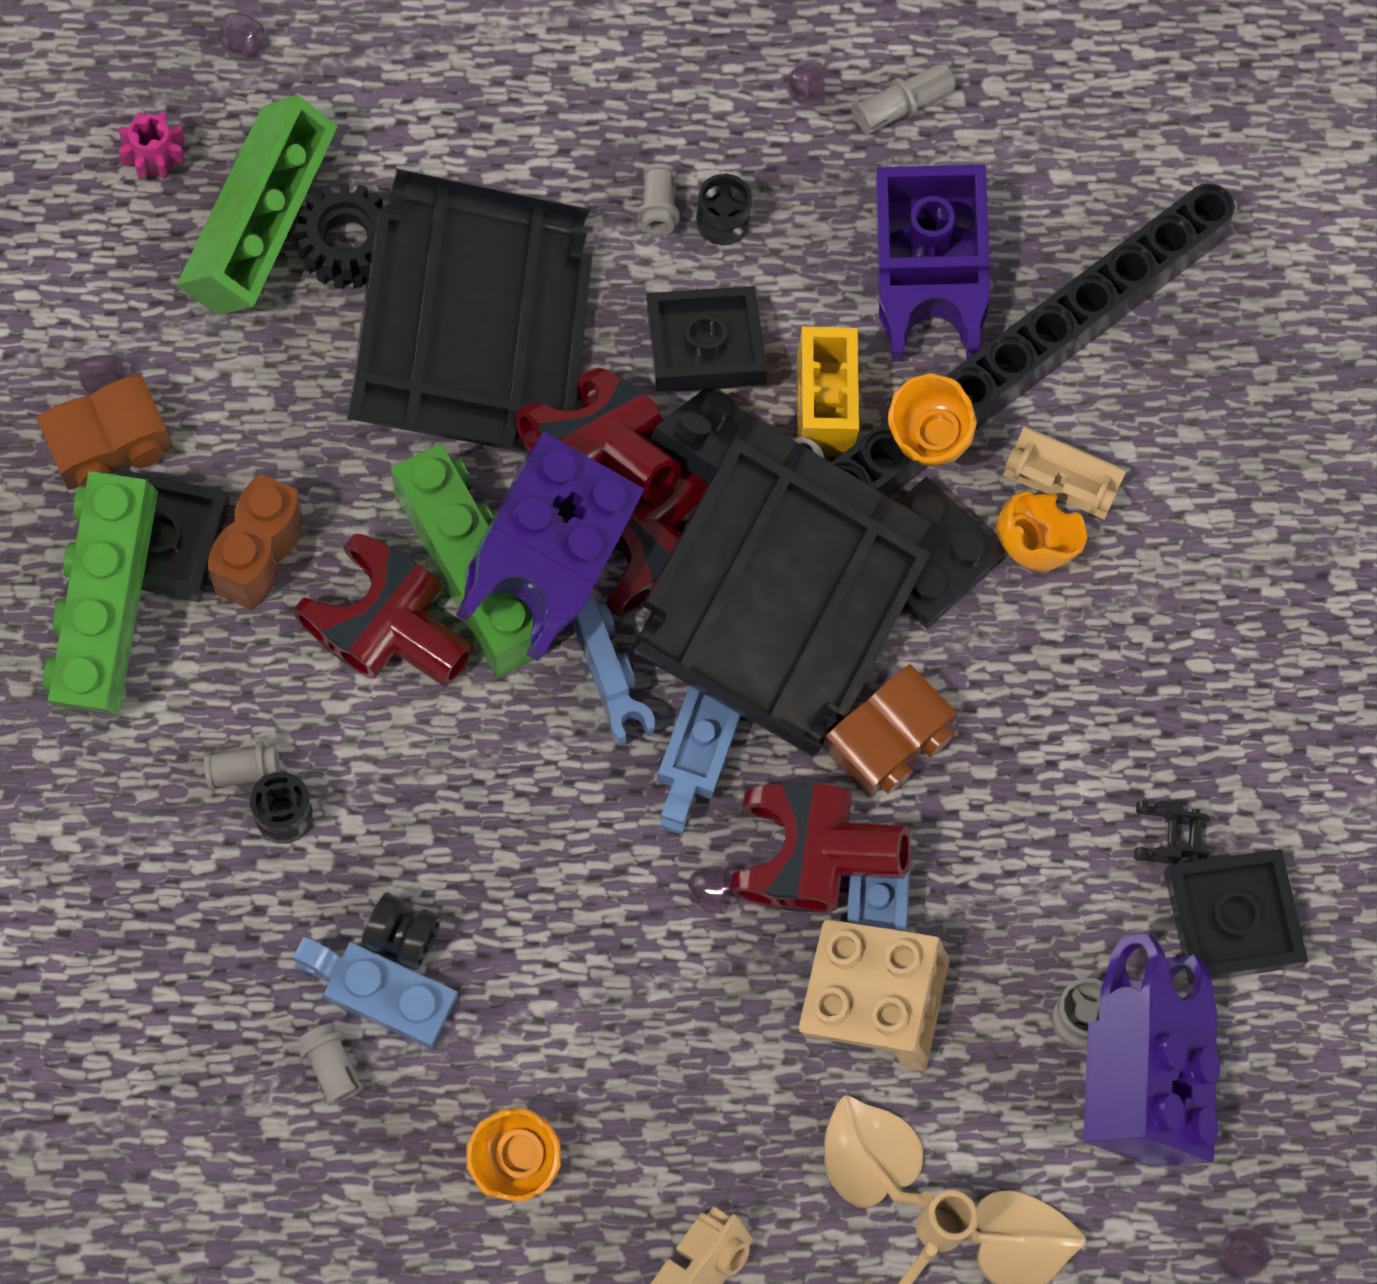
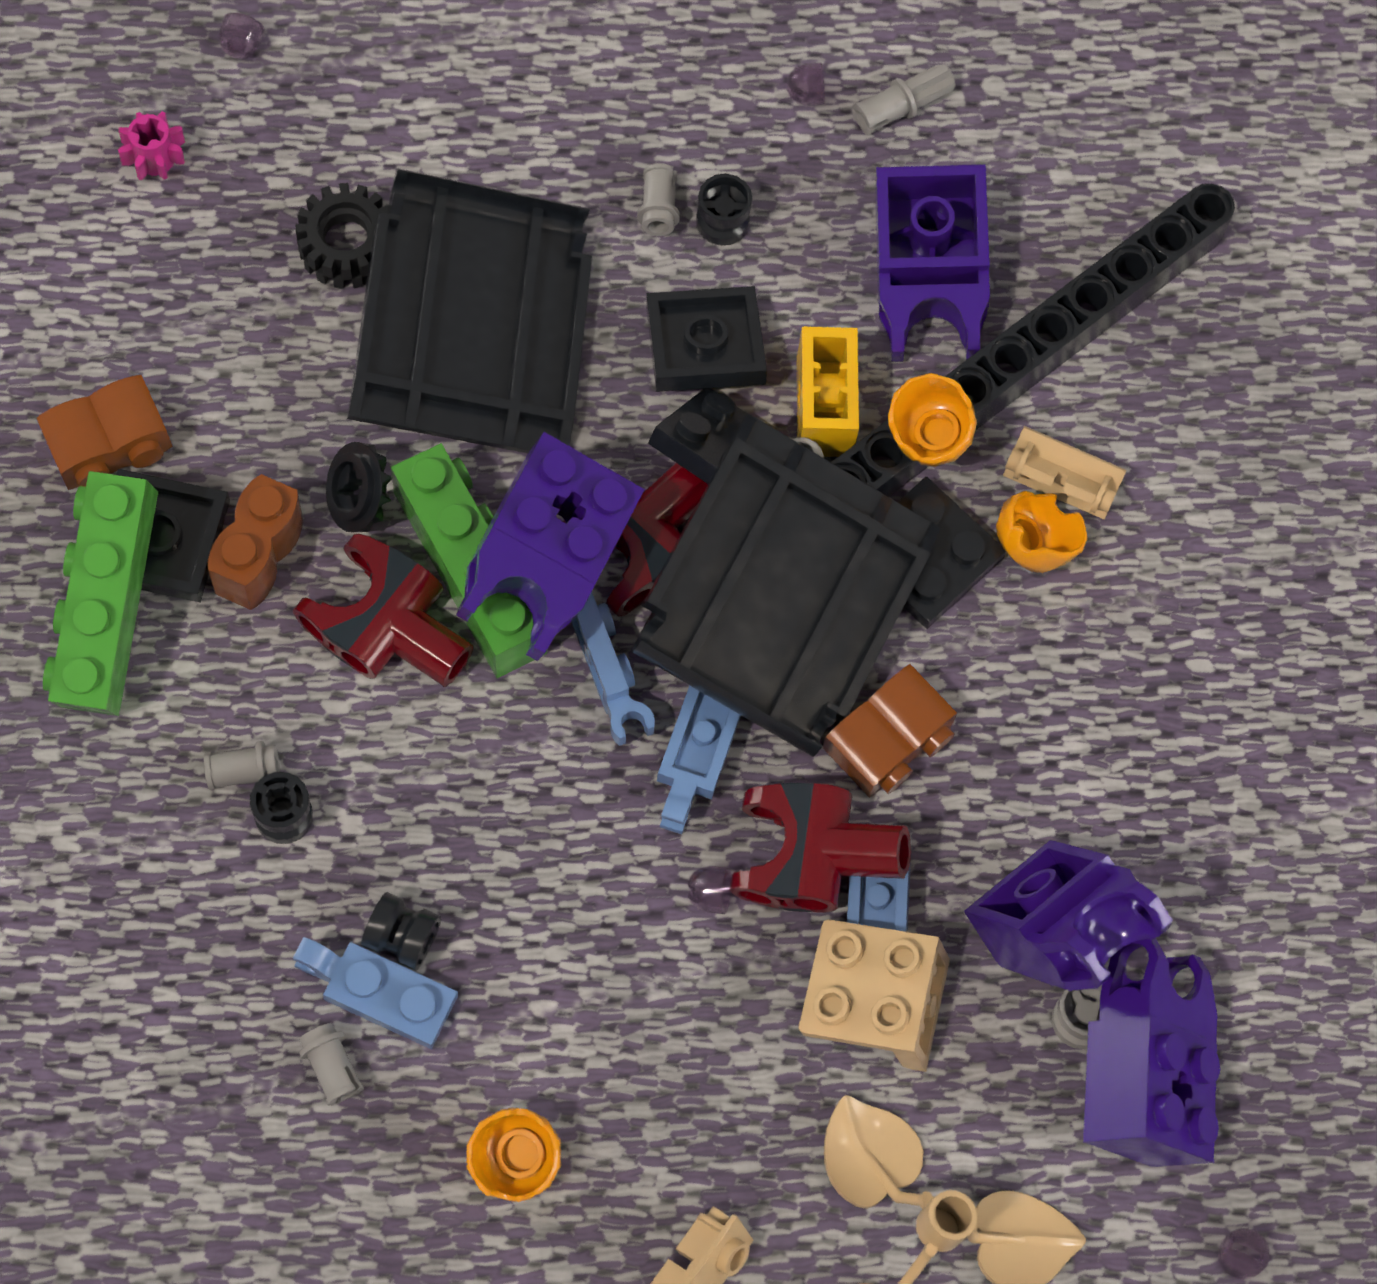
(99, 371): clear purple hinge -> none
(257, 206): bright green brick -> none
(351, 467): none -> black gear
(609, 429): dark red connector -> none
(1066, 916): none -> dark purple brick
(1174, 815): black piece -> none
(1236, 914): black plate -> none

